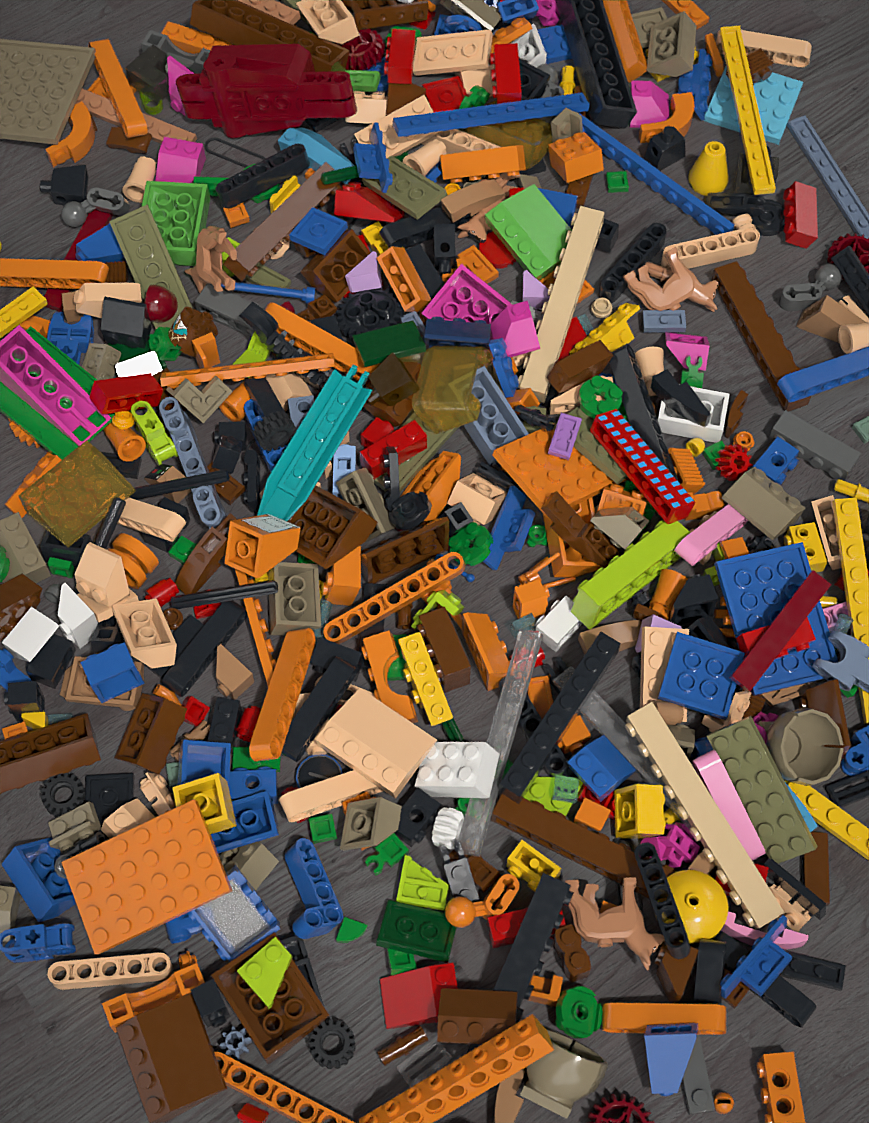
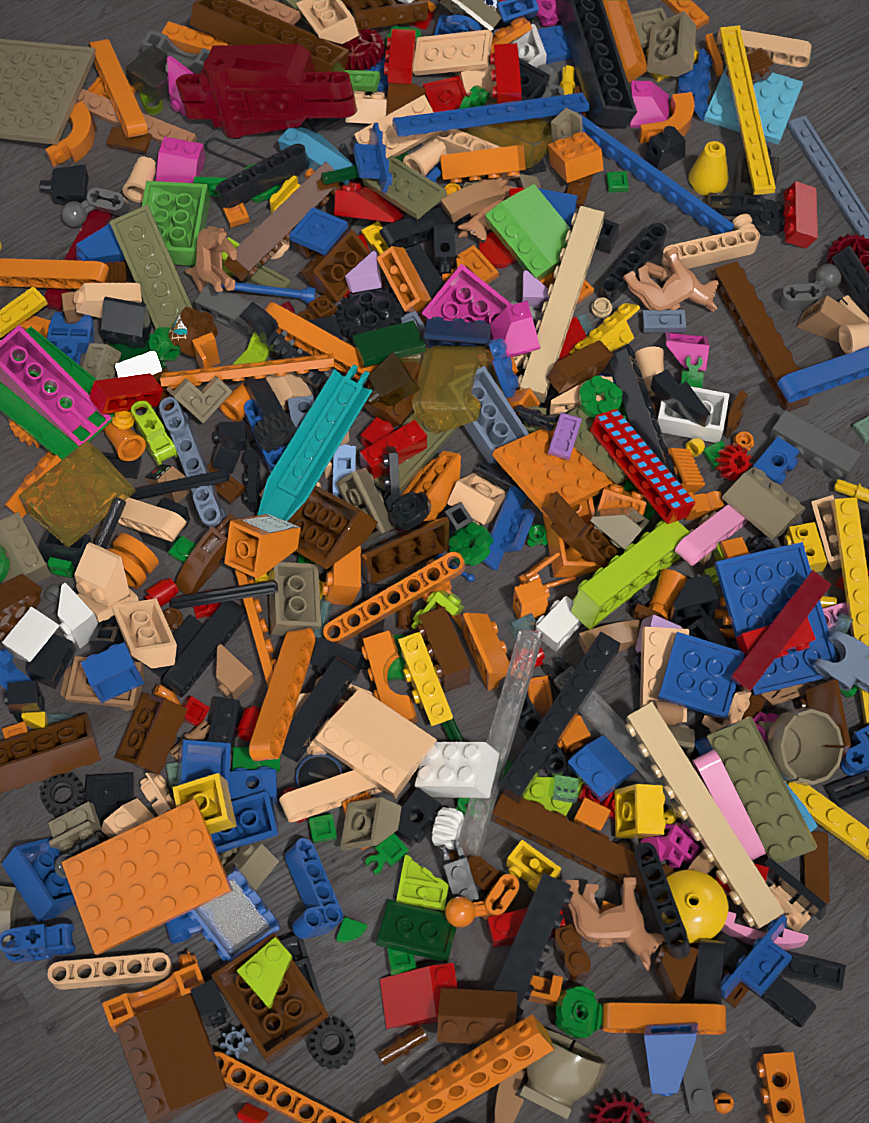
(160, 304): dark red helmet -> none

